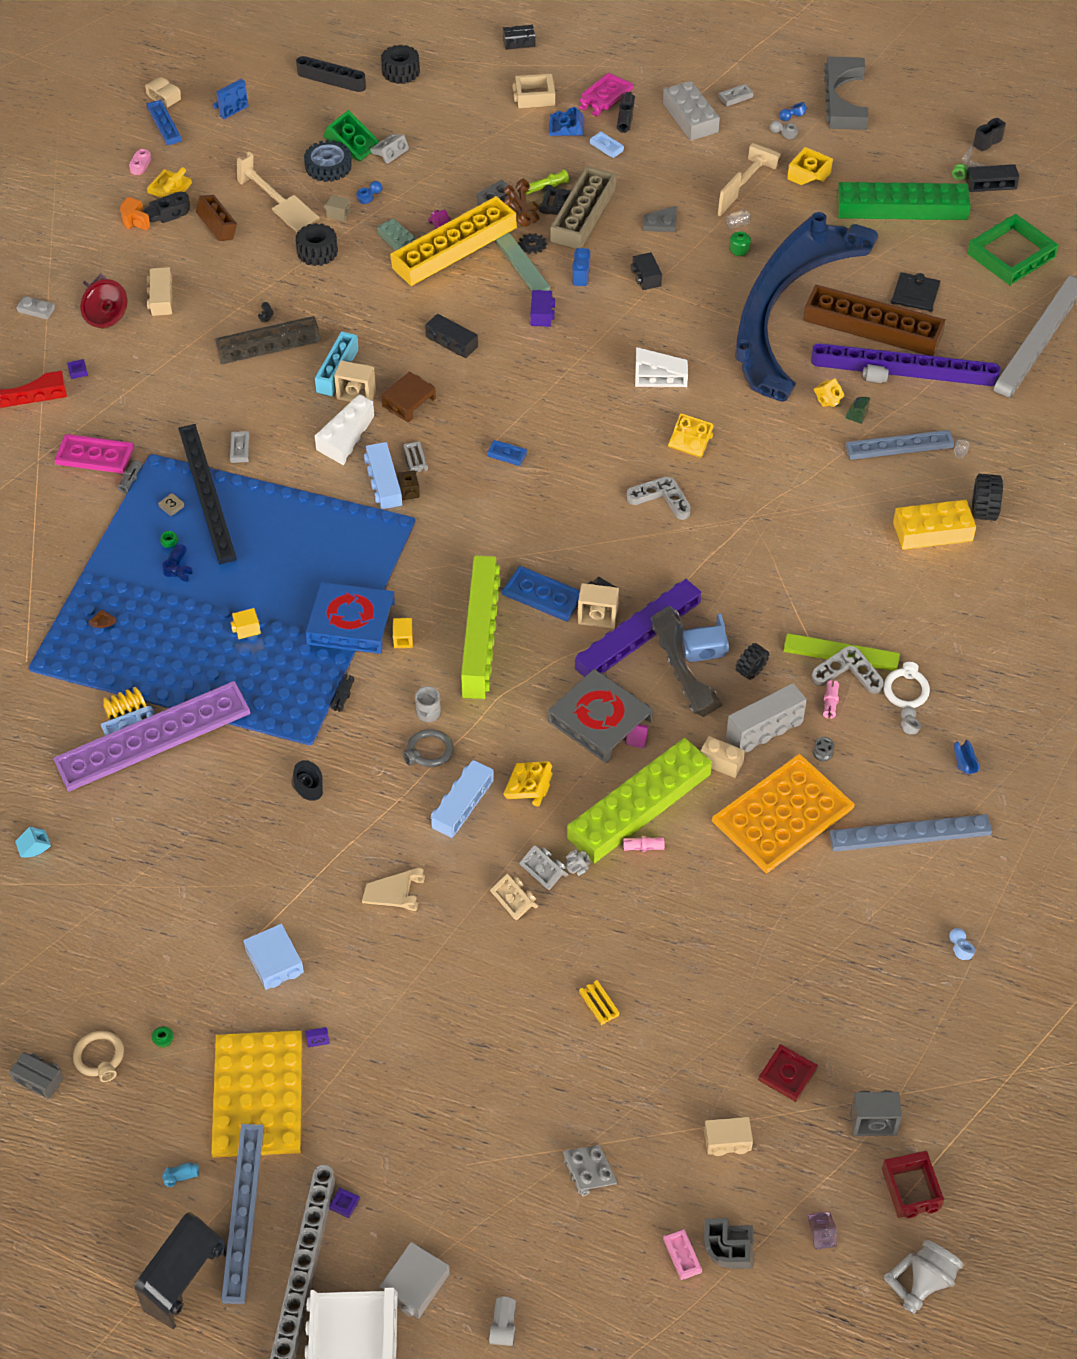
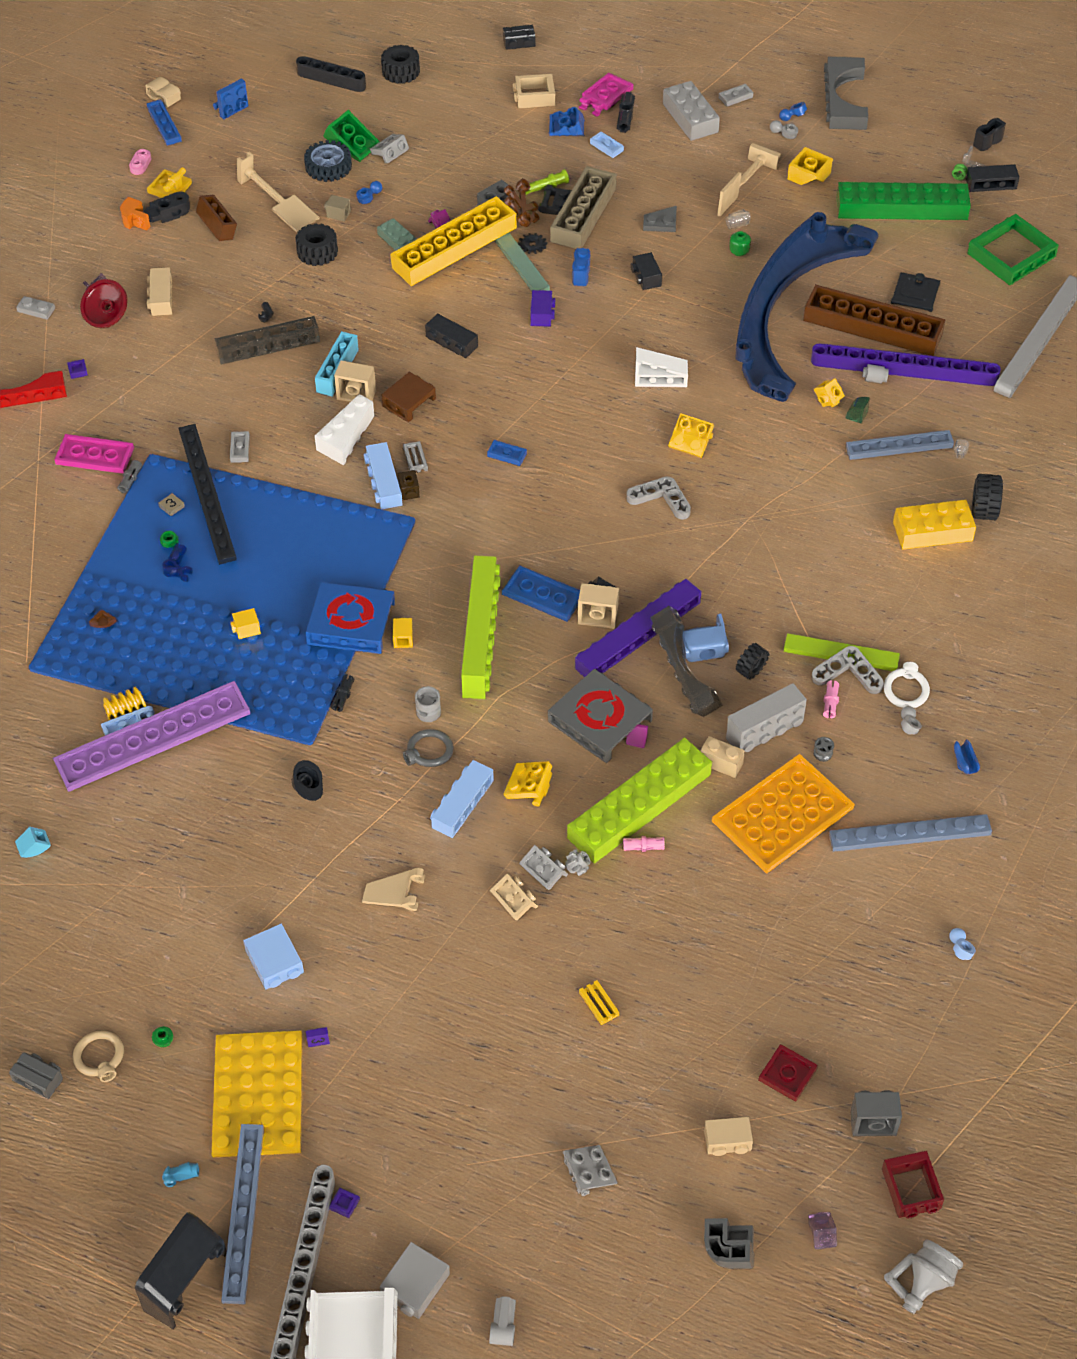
(682, 1254): bright pink plate -> none

